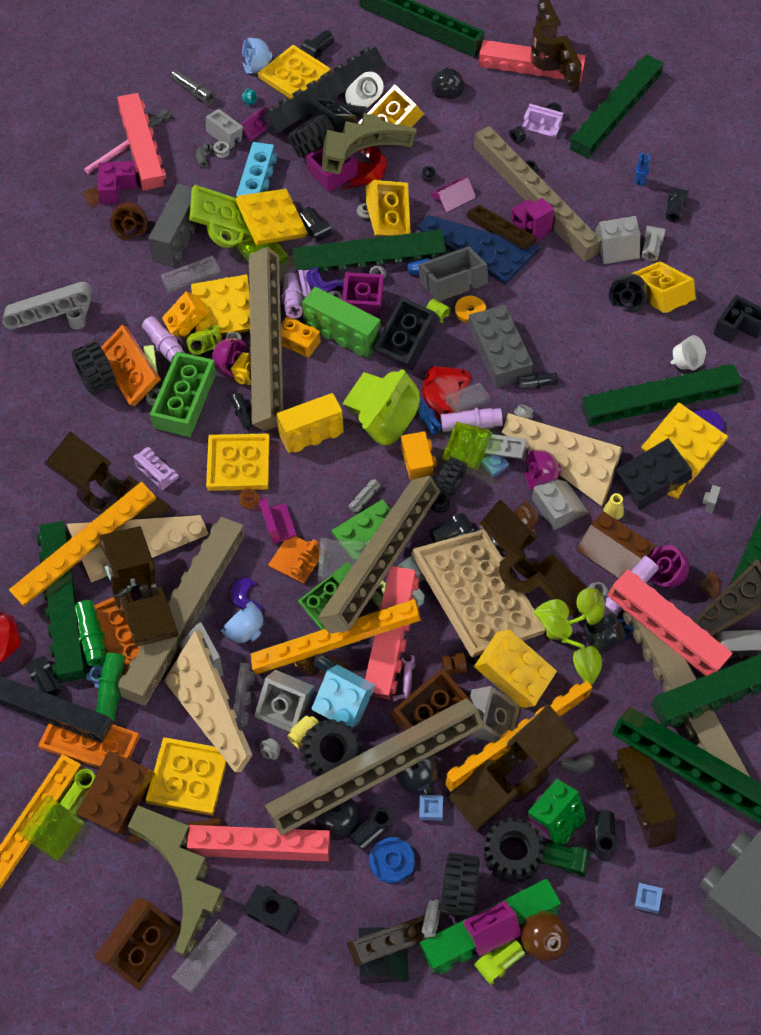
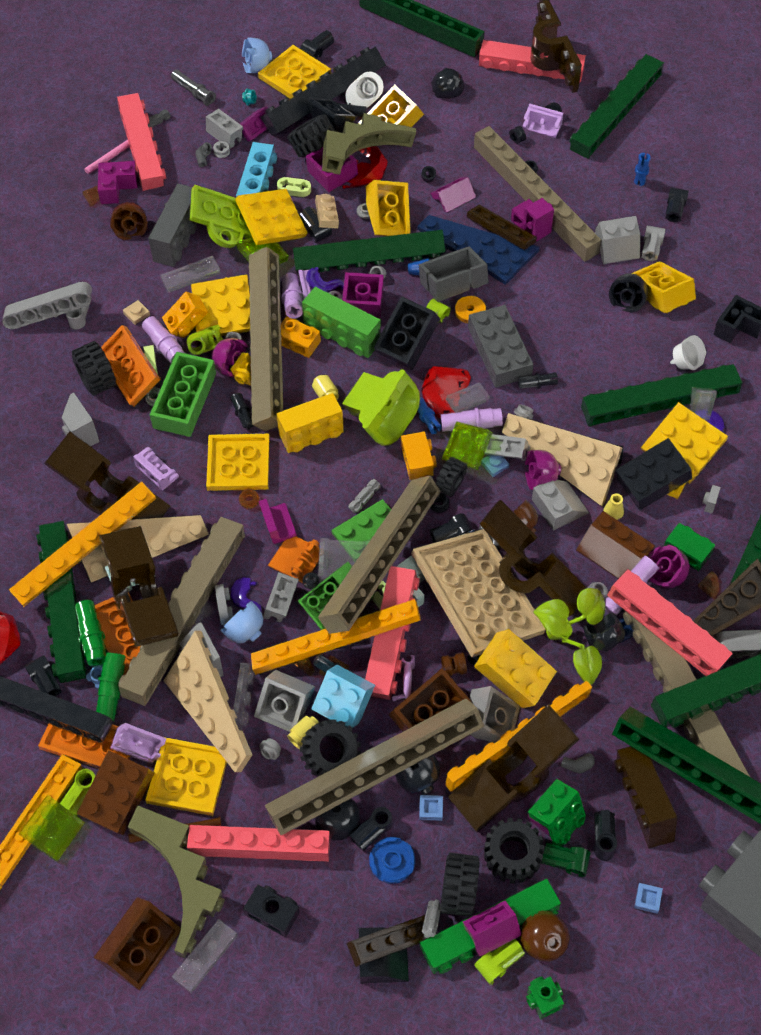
(79, 421): none -> light grey slope
(136, 312): none -> tan plate
(137, 743): none -> lavender hinge
(222, 596): none -> light grey plate
(280, 597): none -> light grey hinge
(294, 186): none -> yellowish green beam
(311, 580): none -> black axle
(323, 386): none -> light yellow brick
(326, 211): none -> tan plate
(544, 1005): none -> green brick
(694, 546): none -> green brick
(702, 402): none -> clear slope

